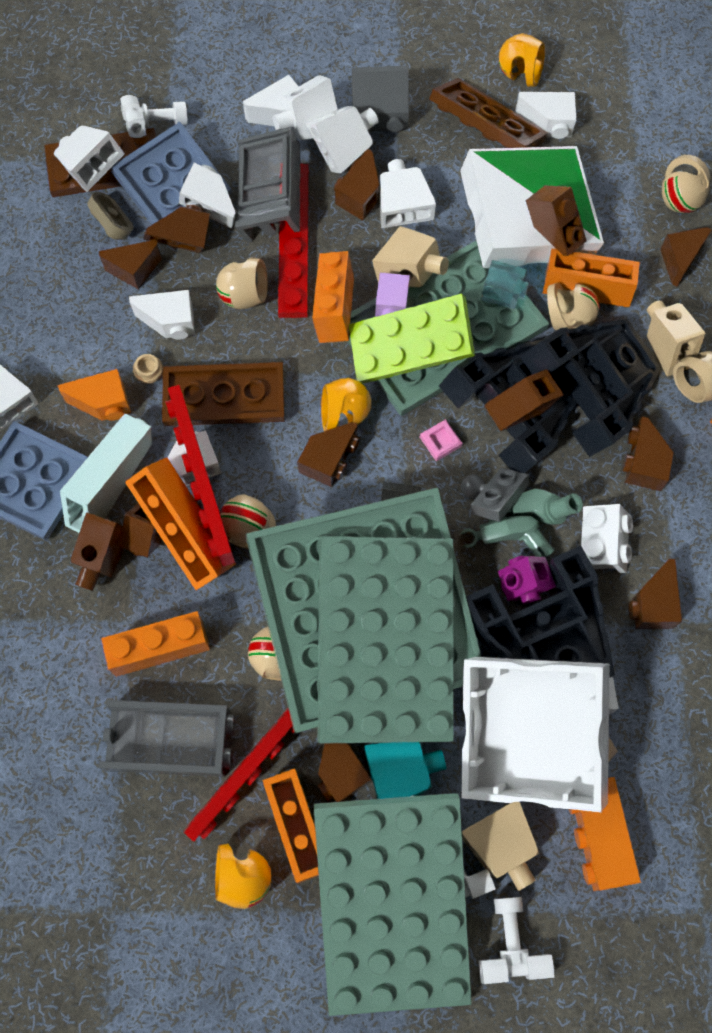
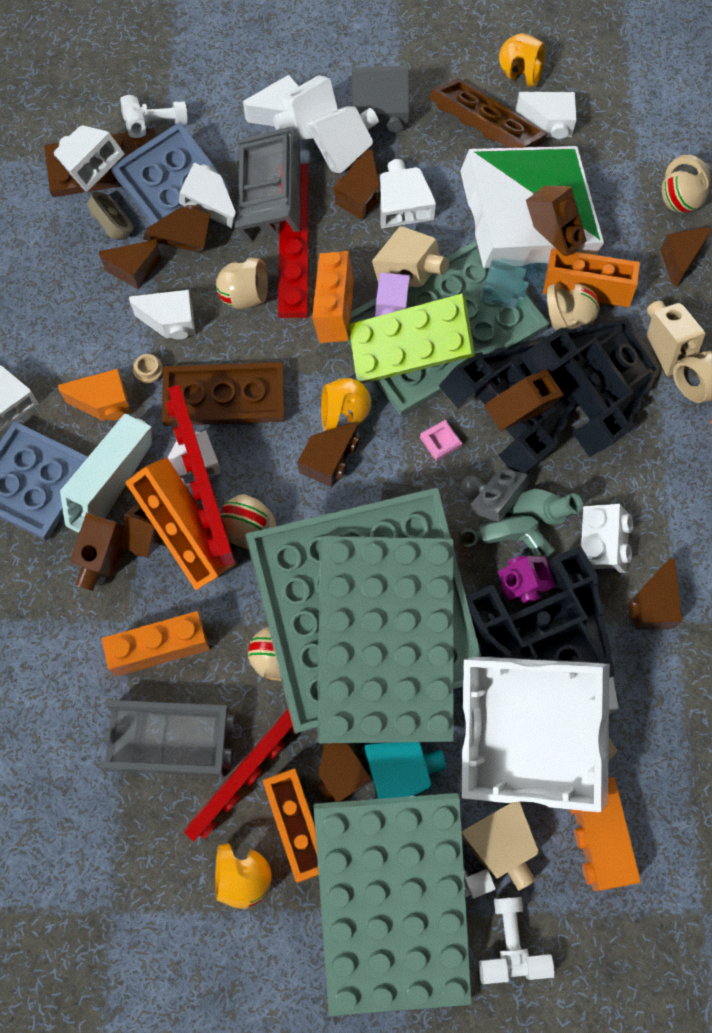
(649, 457): reddish brown slope -> none

